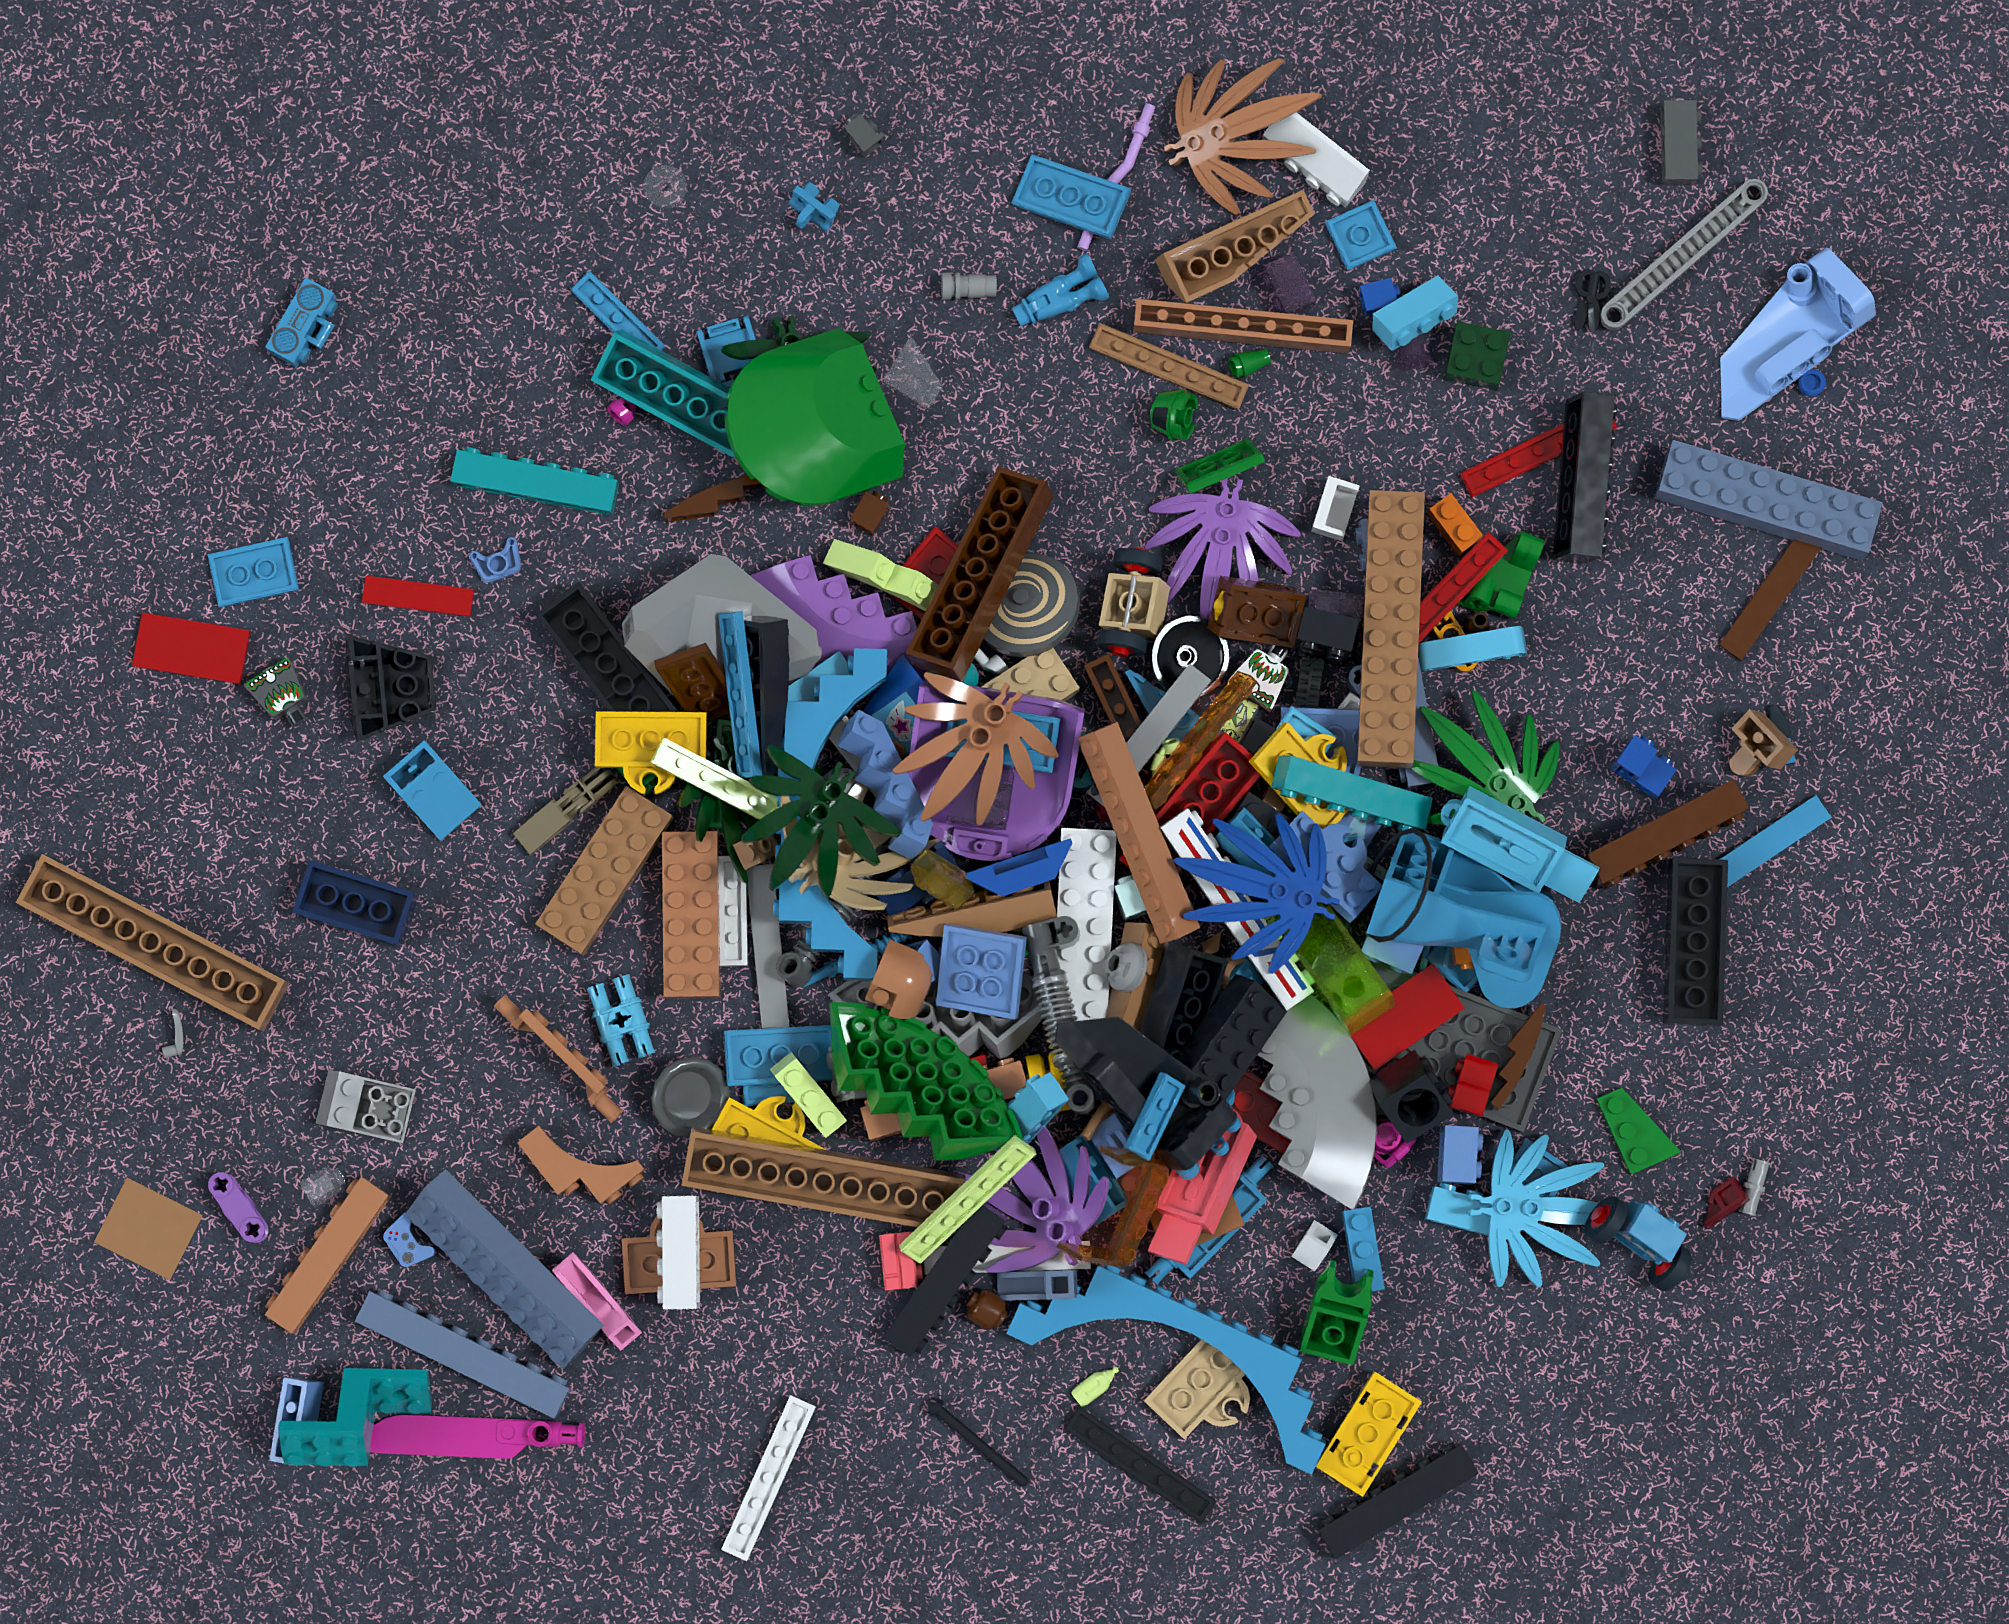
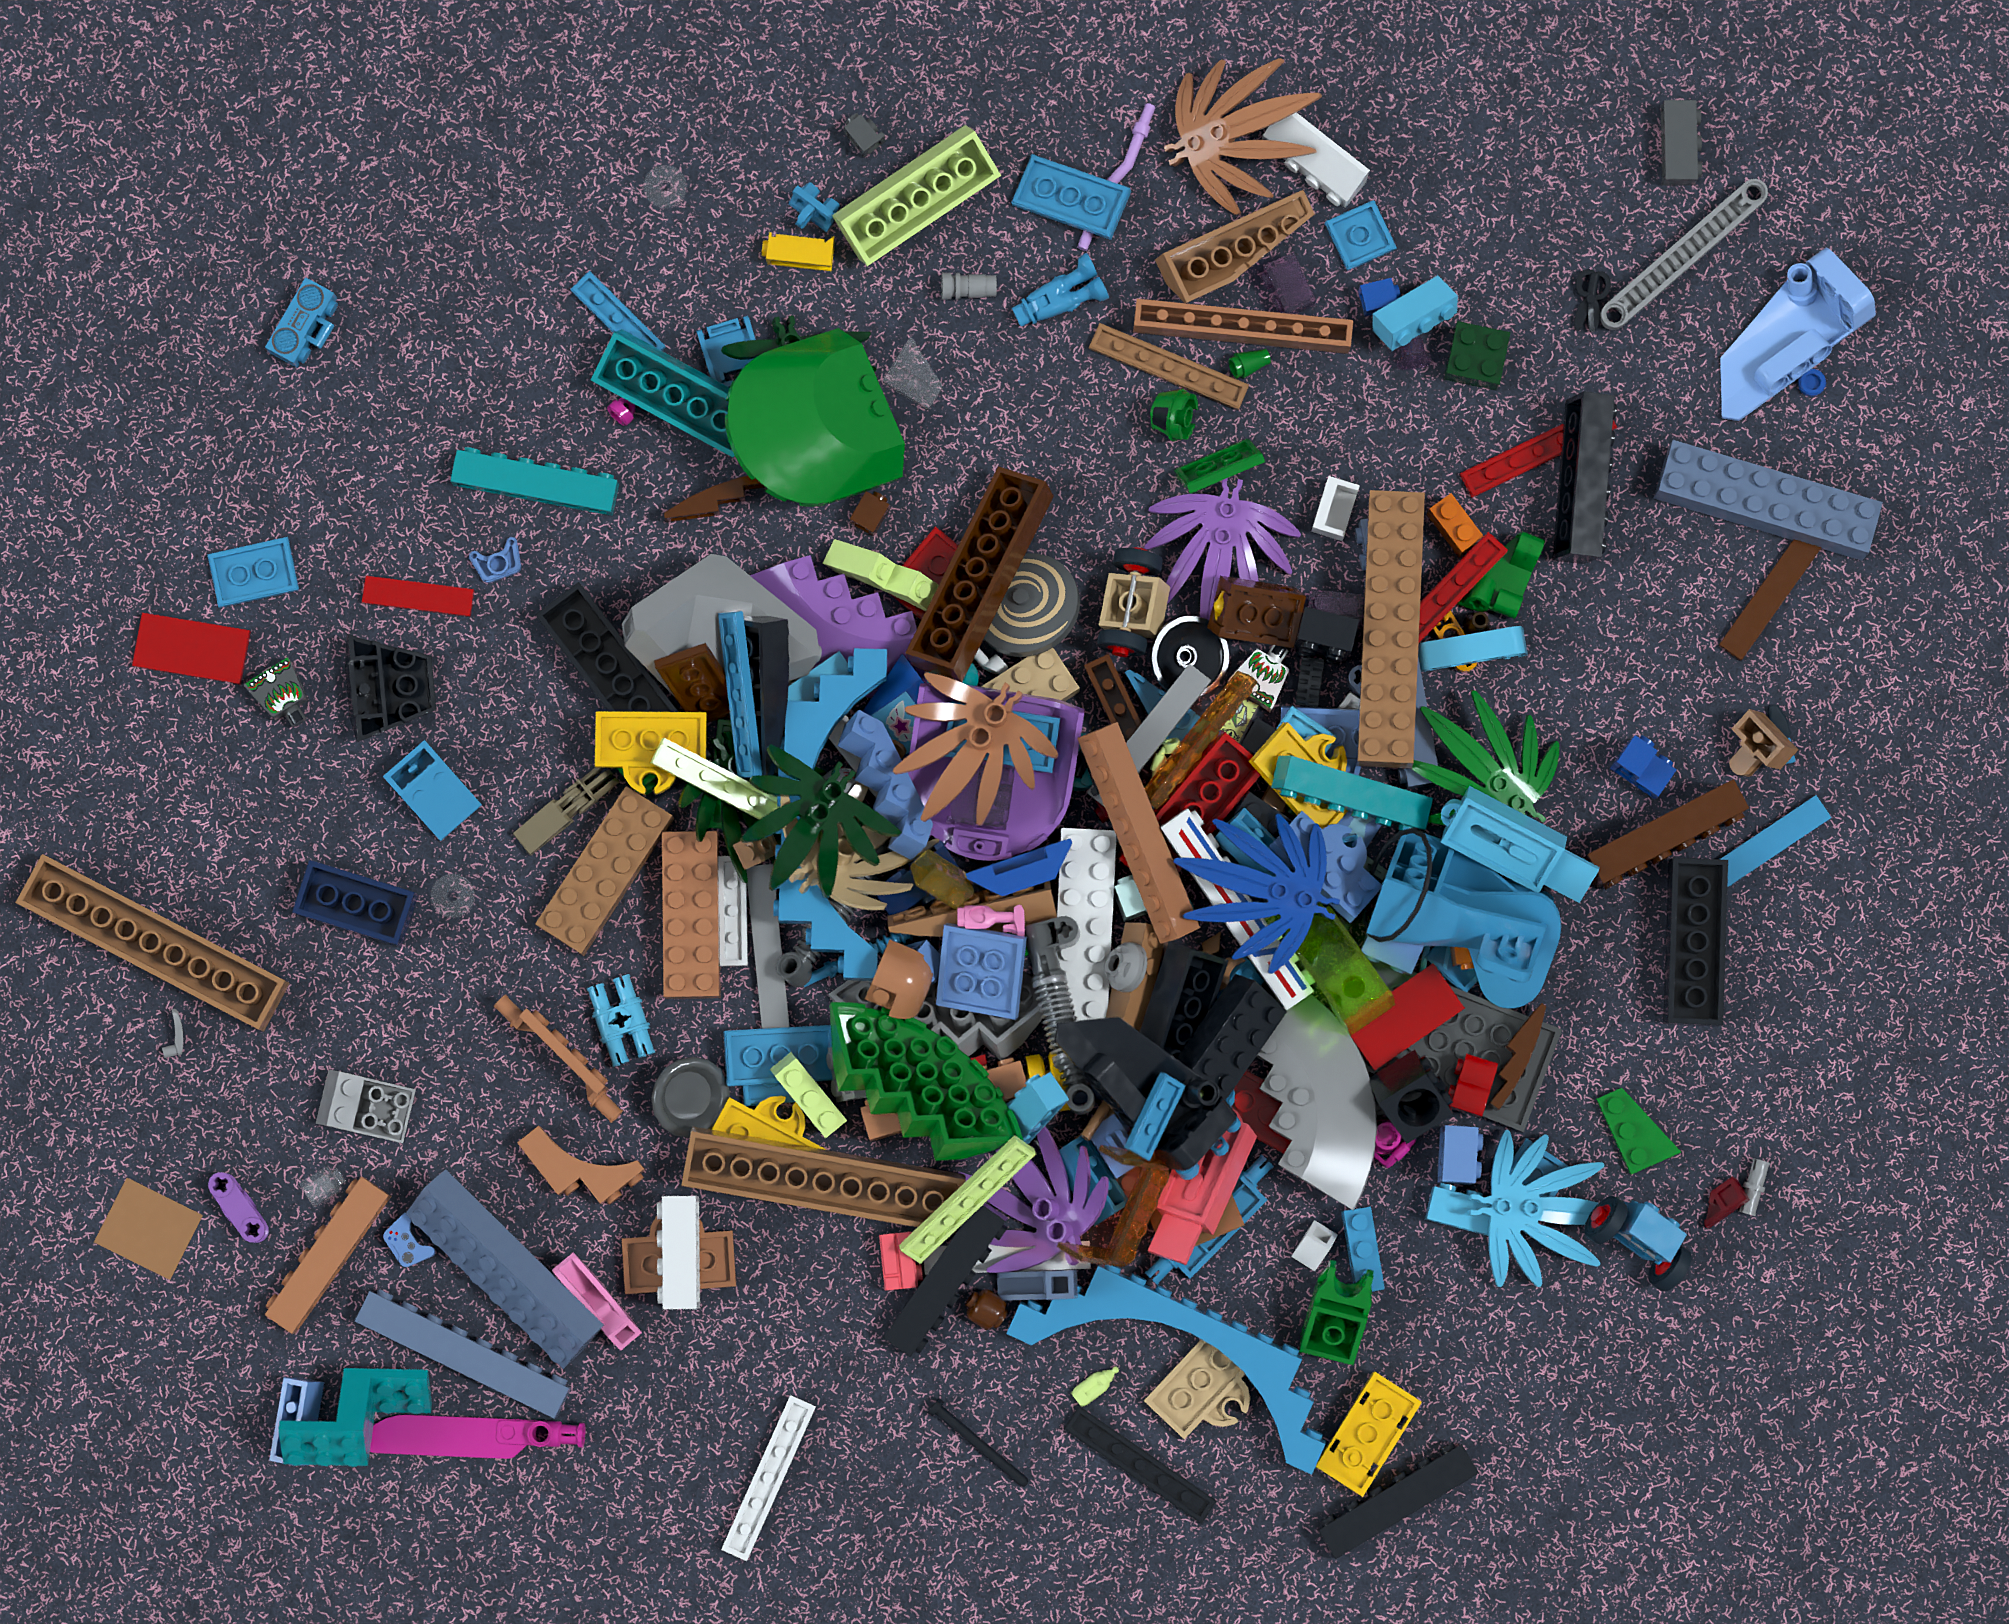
(440, 893): none -> clear piece
(799, 252): none -> yellow window
(916, 195): none -> yellowish green brick
(984, 917): none -> bright pink piece

